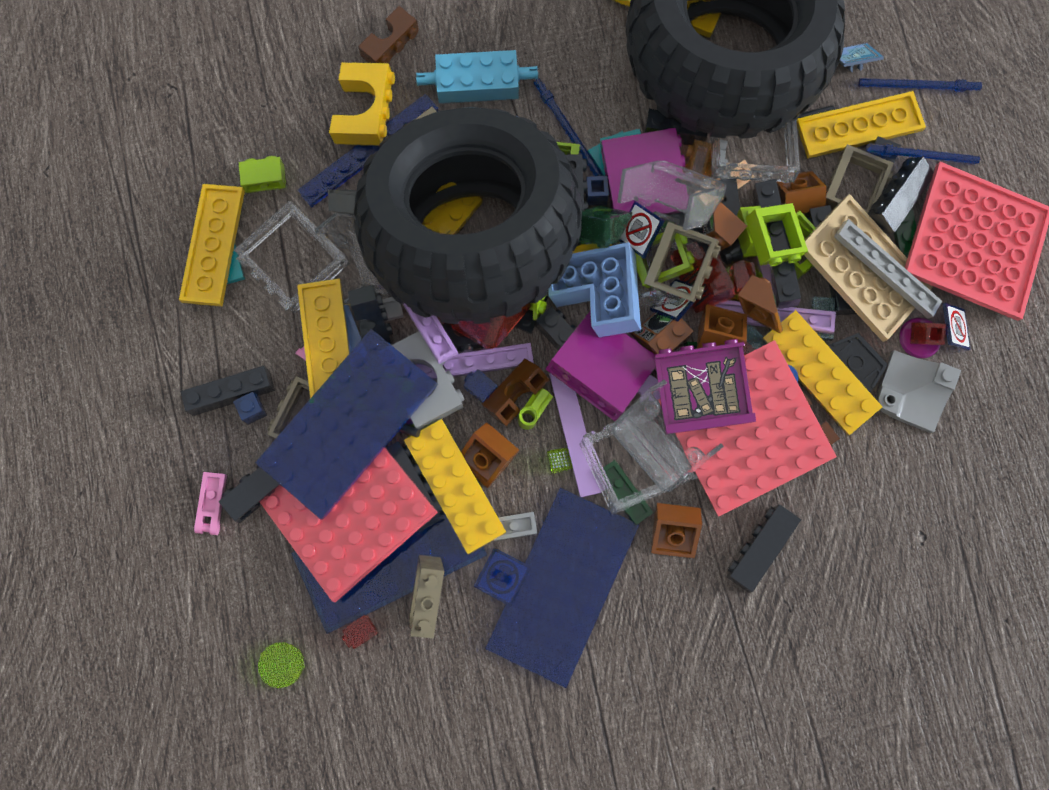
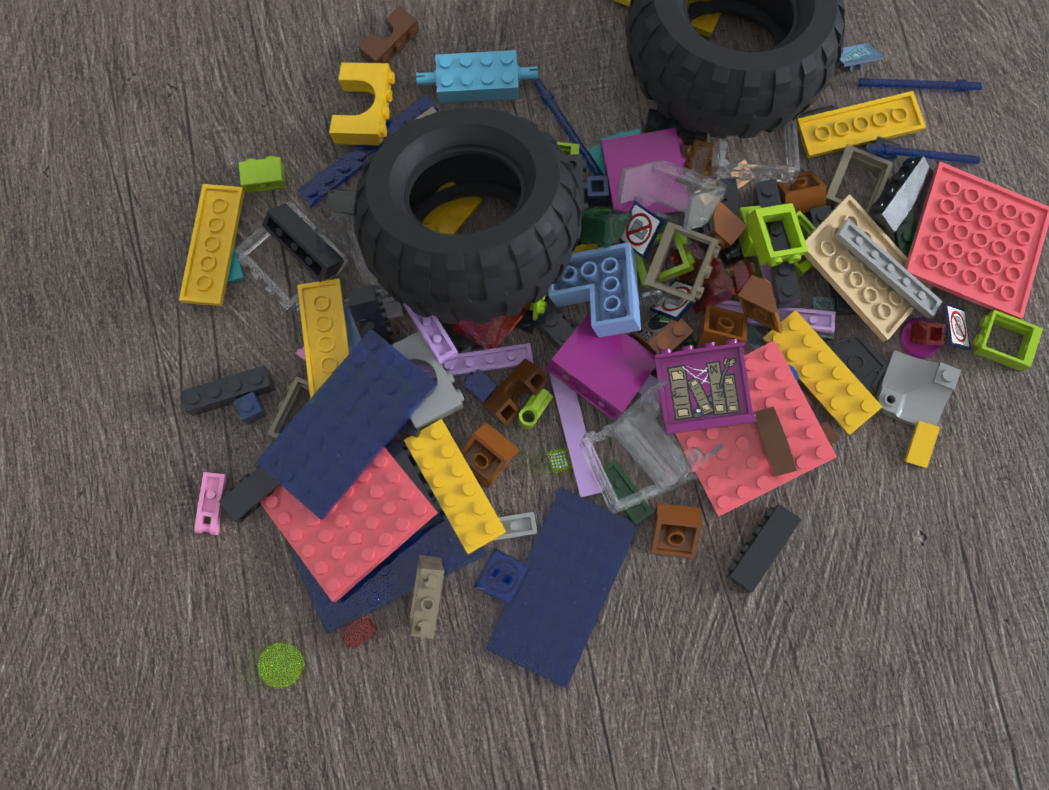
(302, 242): none -> black brick
(774, 442): none -> reddish brown slope
(922, 444): none -> yellow tile
(1028, 346): none -> lime window

